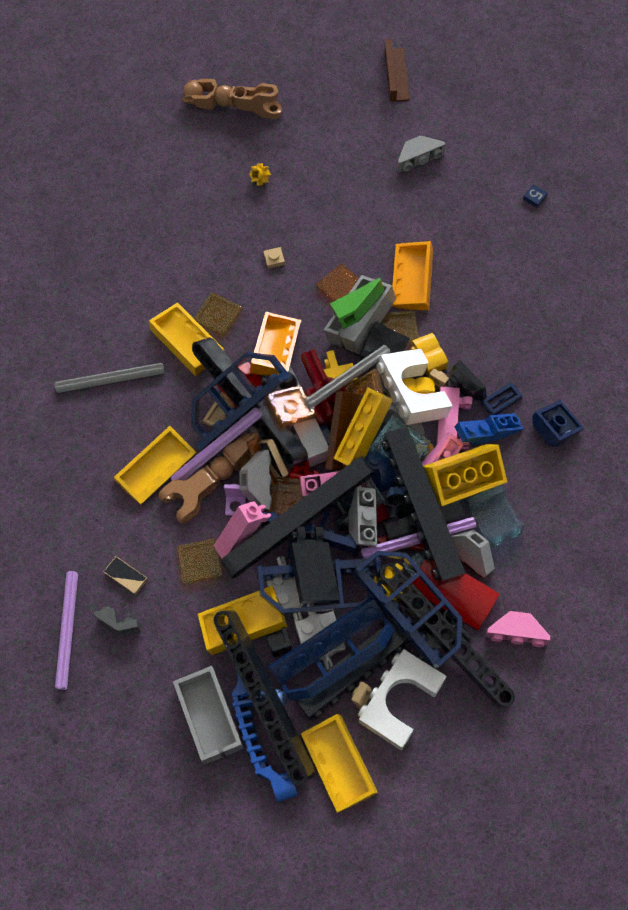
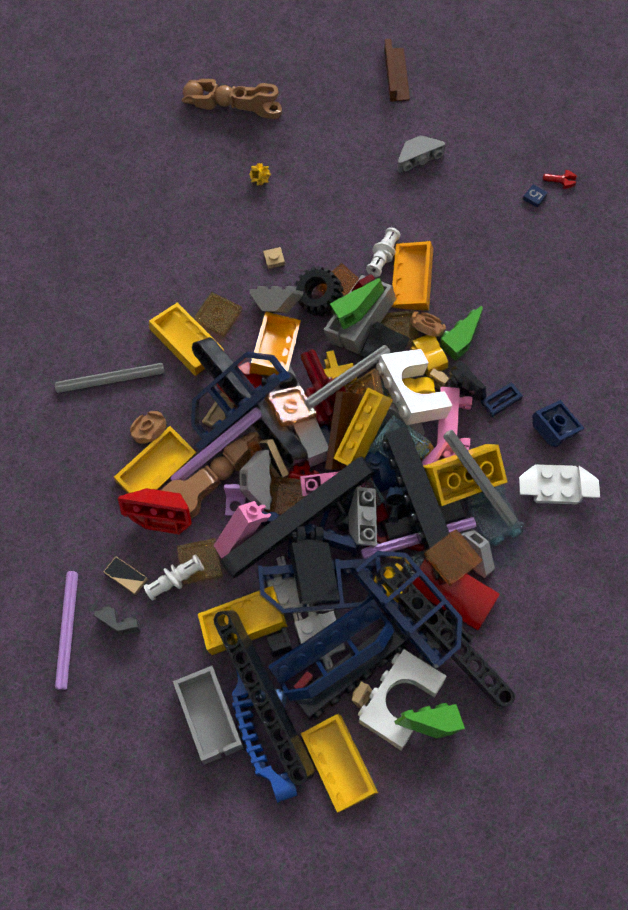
(148, 427): none -> medium nougat tile
(156, 510): none -> red wedge
(174, 577): none -> white piece
(276, 299): none -> light grey slope
(306, 680): none -> dark red tile
(310, 281): none -> black tyre
(362, 282): none -> dark red tile
(383, 252): none -> white piece
(427, 324): none -> medium nougat tile
(435, 722): none -> bright green slope
(453, 557): none -> clear orange tile
(459, 339): none -> bright green slope
(479, 477): none -> light grey axle
(488, 430): blue slope -> none
(518, 628): bright pink slope -> none
(558, 484): none -> white piece
(562, 179): none -> red bar

